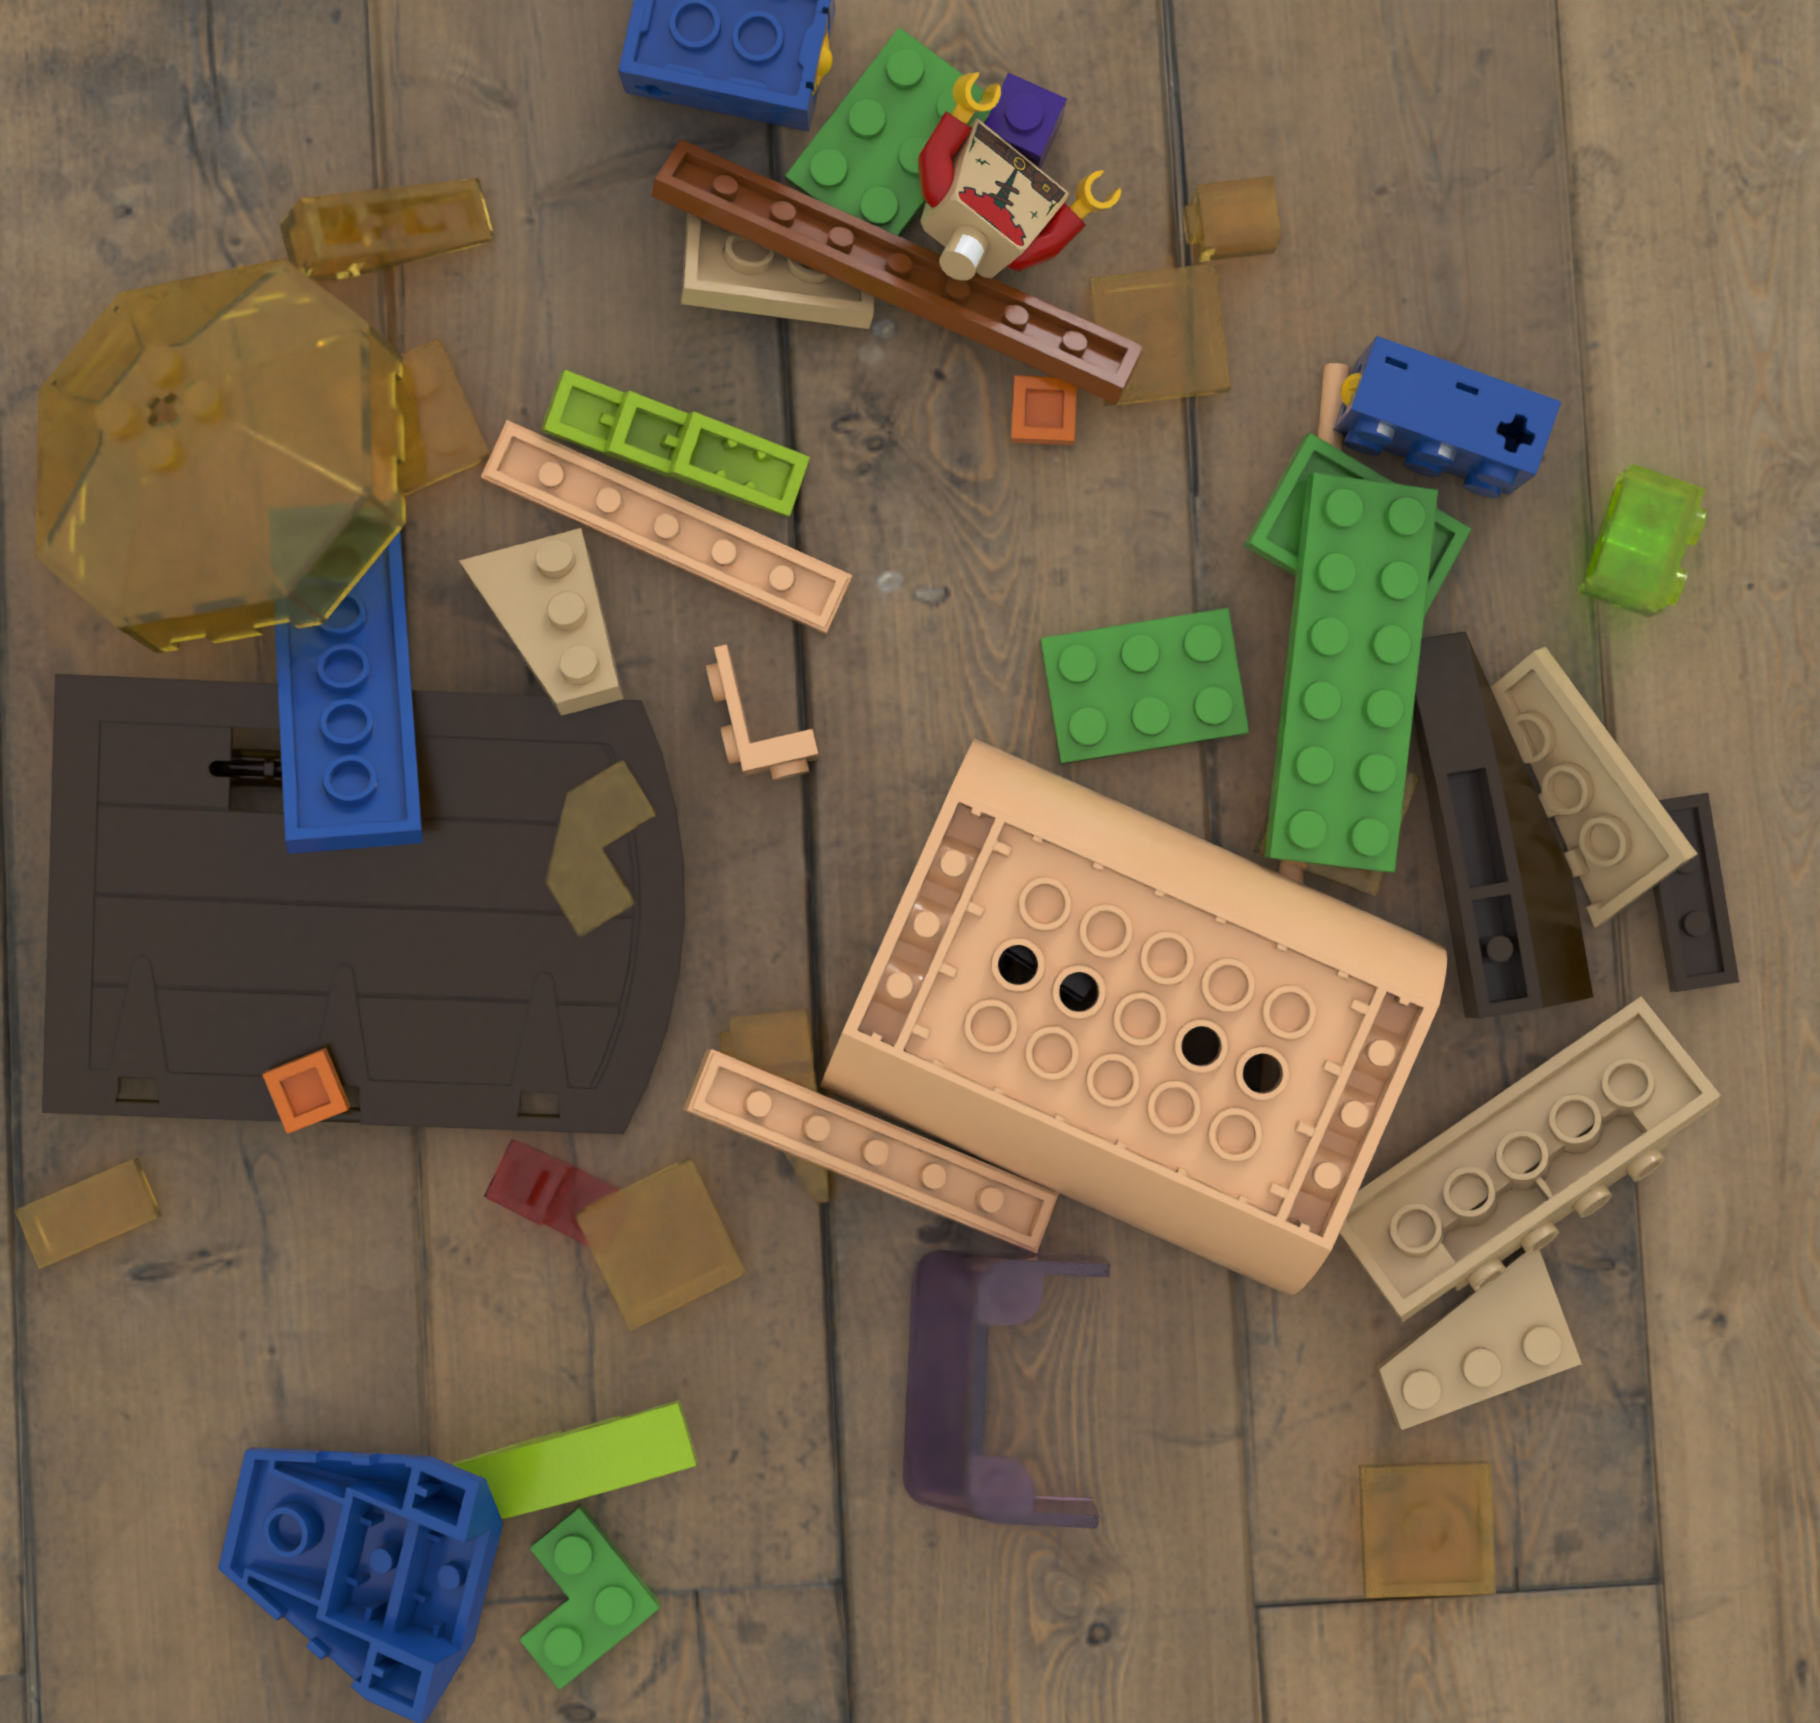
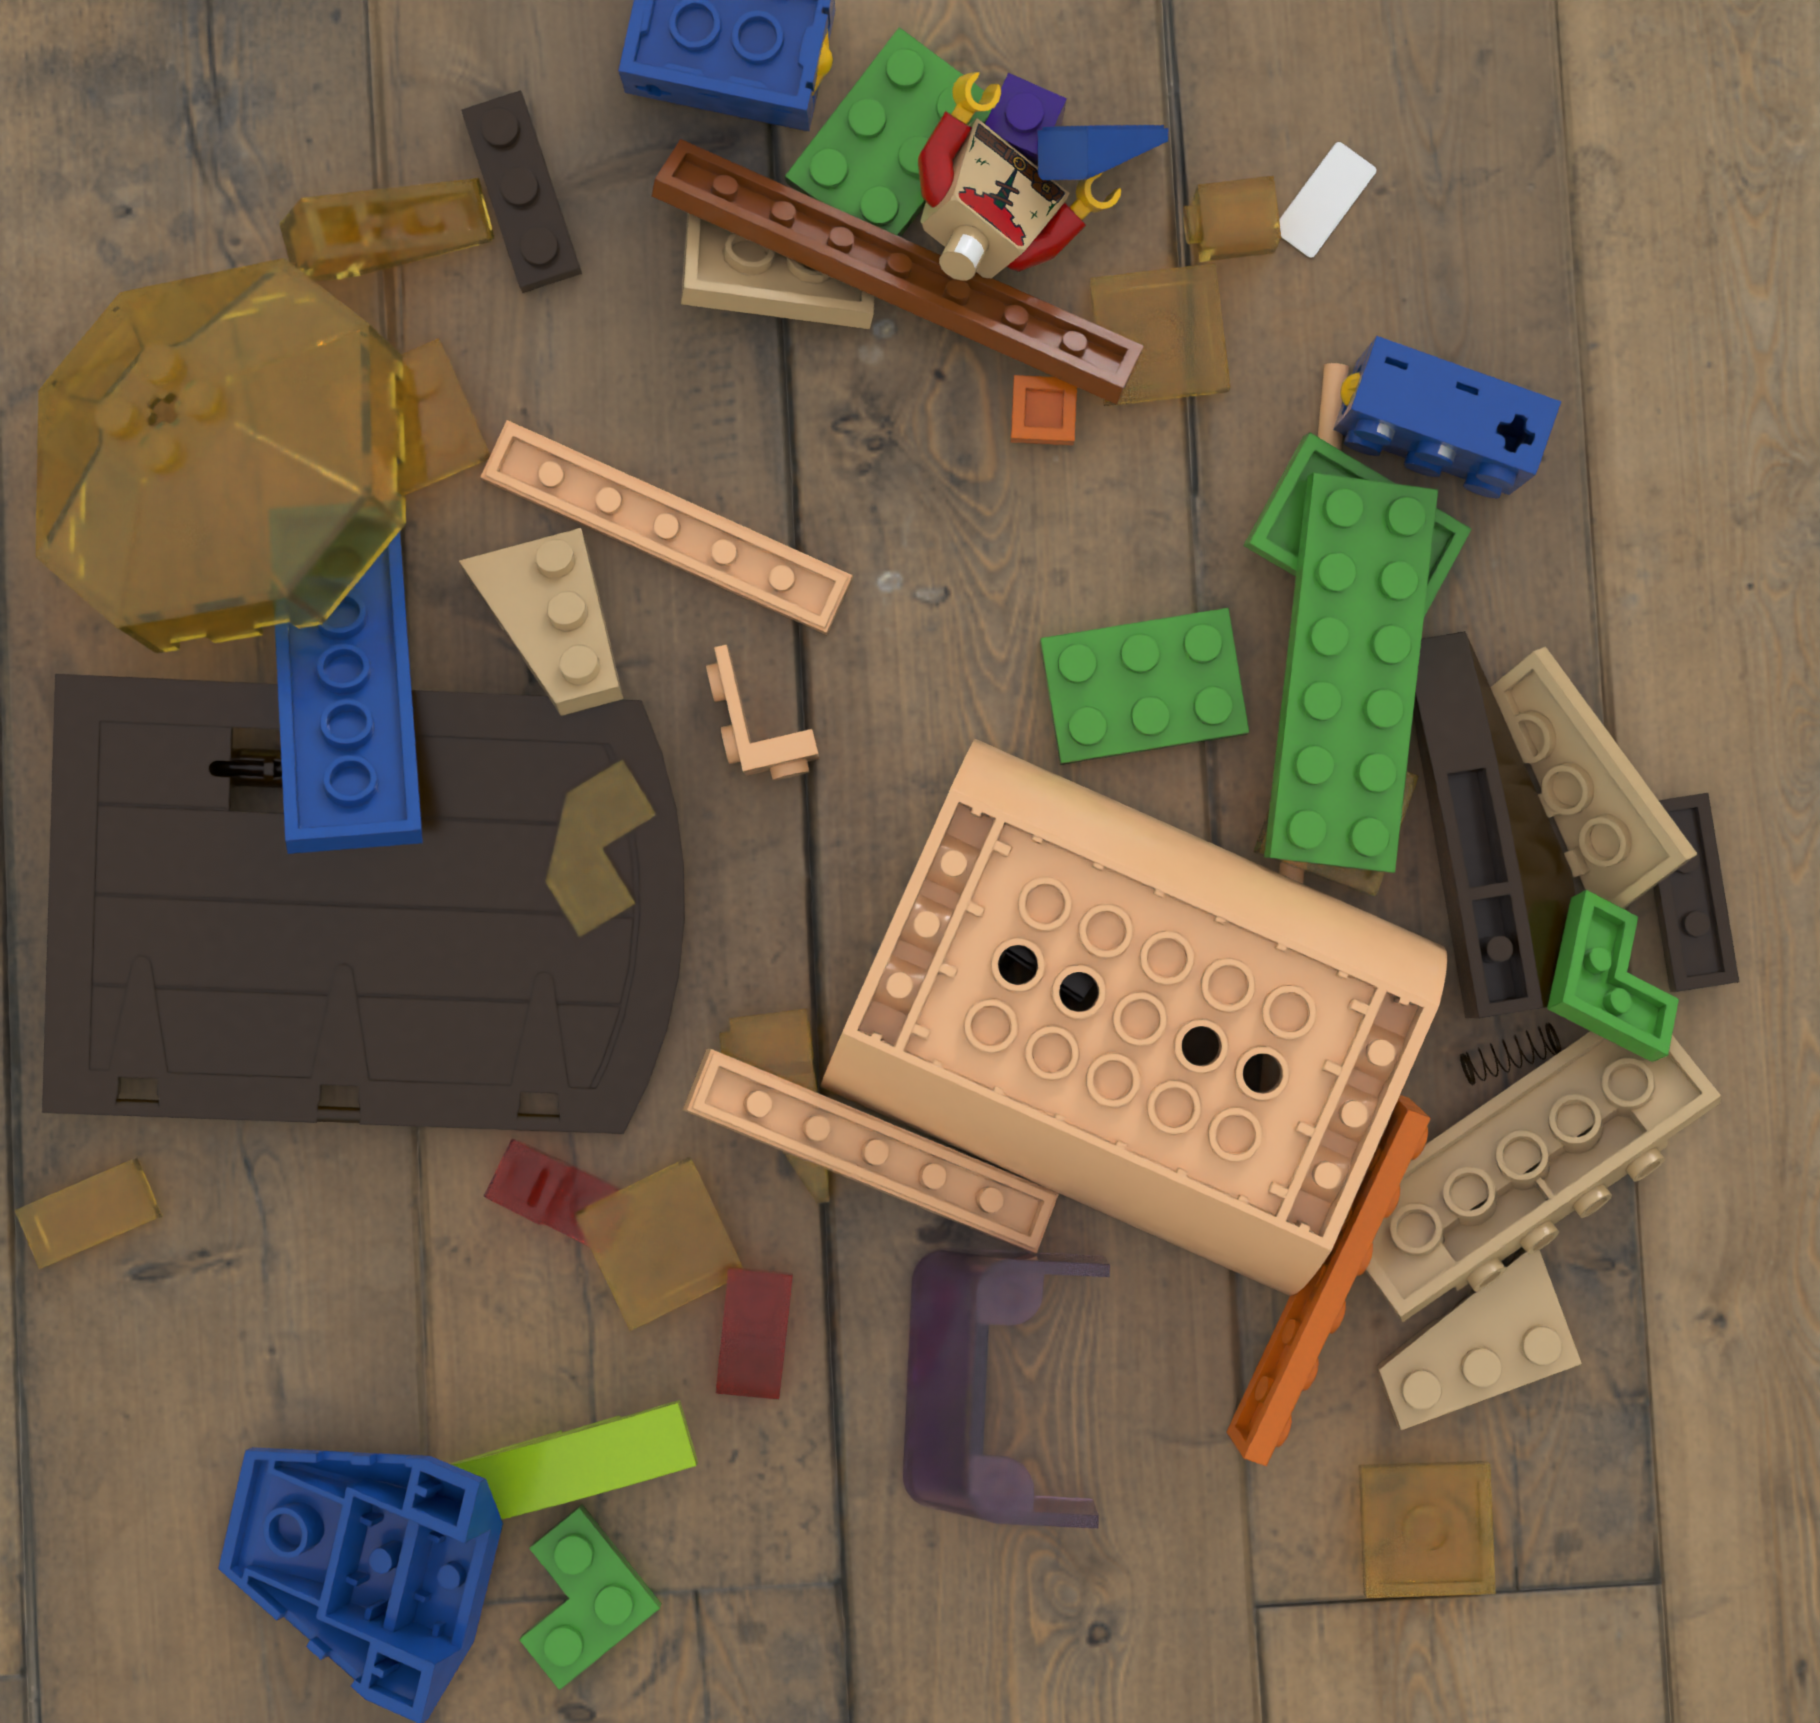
(306, 1090): orange plate -> none
(521, 191): none -> dark brown plate
(675, 443): lime slope -> none
(754, 1333): none -> clear red slope
(1093, 149): none -> blue slope
(1318, 1309): none -> orange plate
(1325, 199): none -> white sticker
(1466, 1059): none -> dark brown piece
(1594, 982): none -> bright green plate
(1644, 541): clear neon green brick -> none

